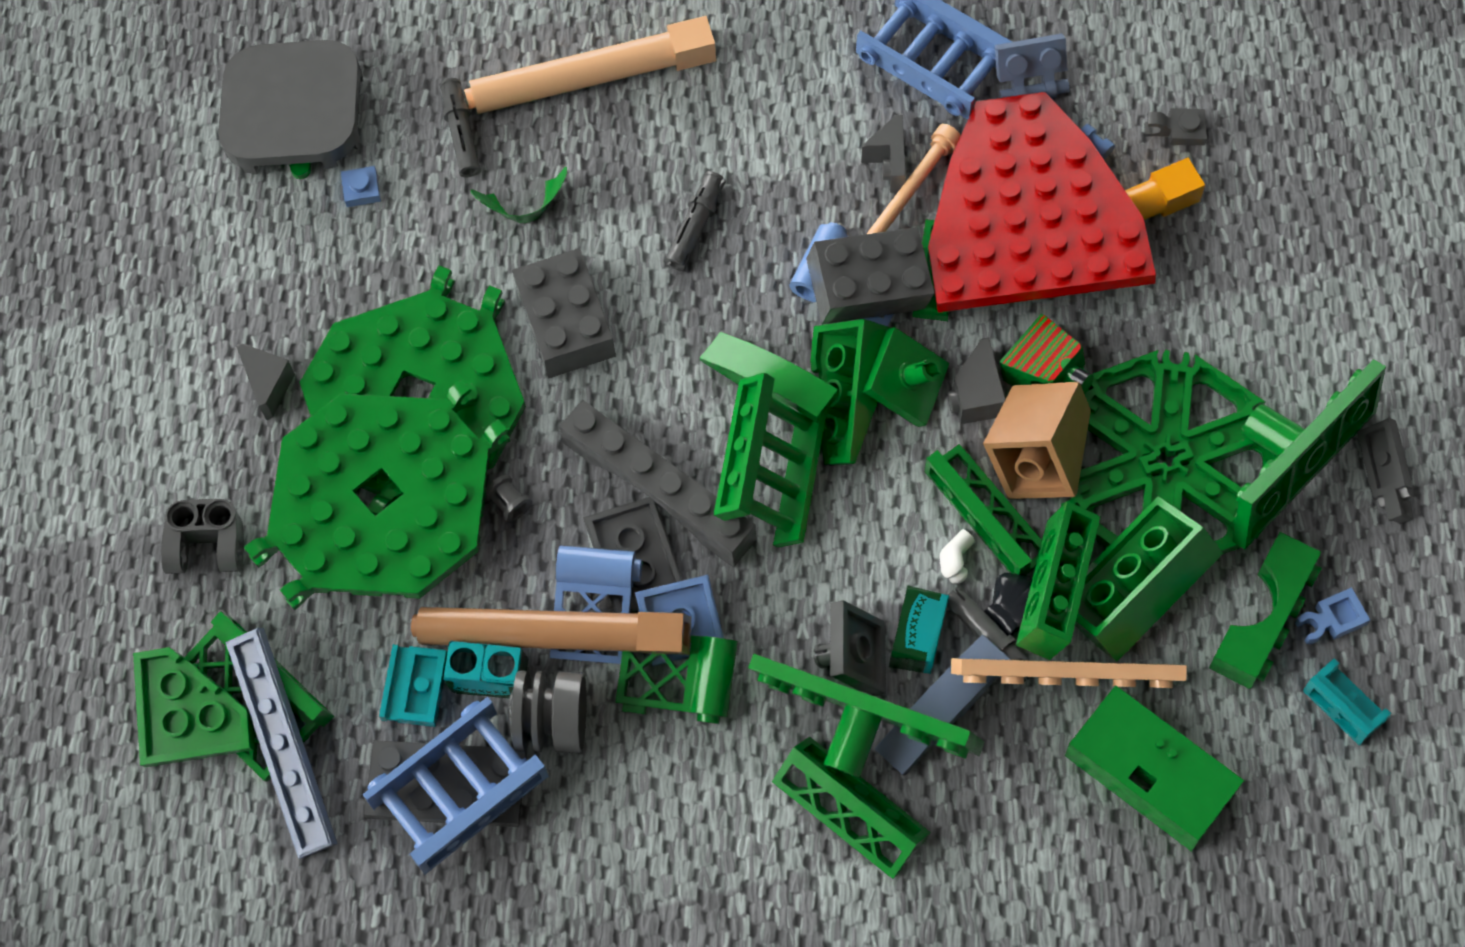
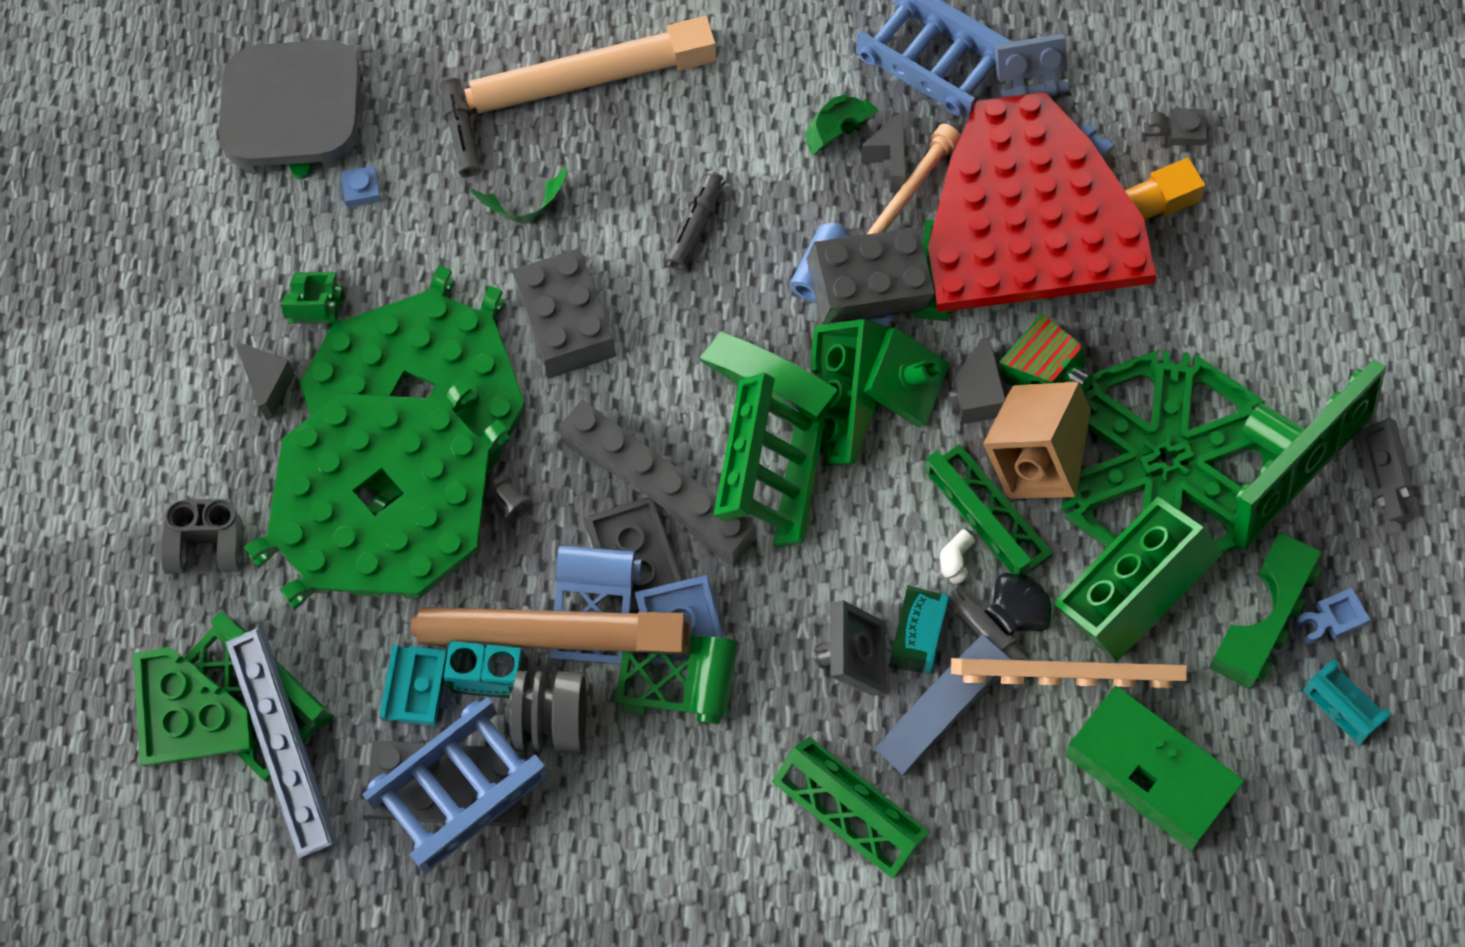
(313, 298): none -> green cylinder
(837, 115): none -> green cylinder
(862, 717): green plate -> none
(1058, 581): green brick -> none

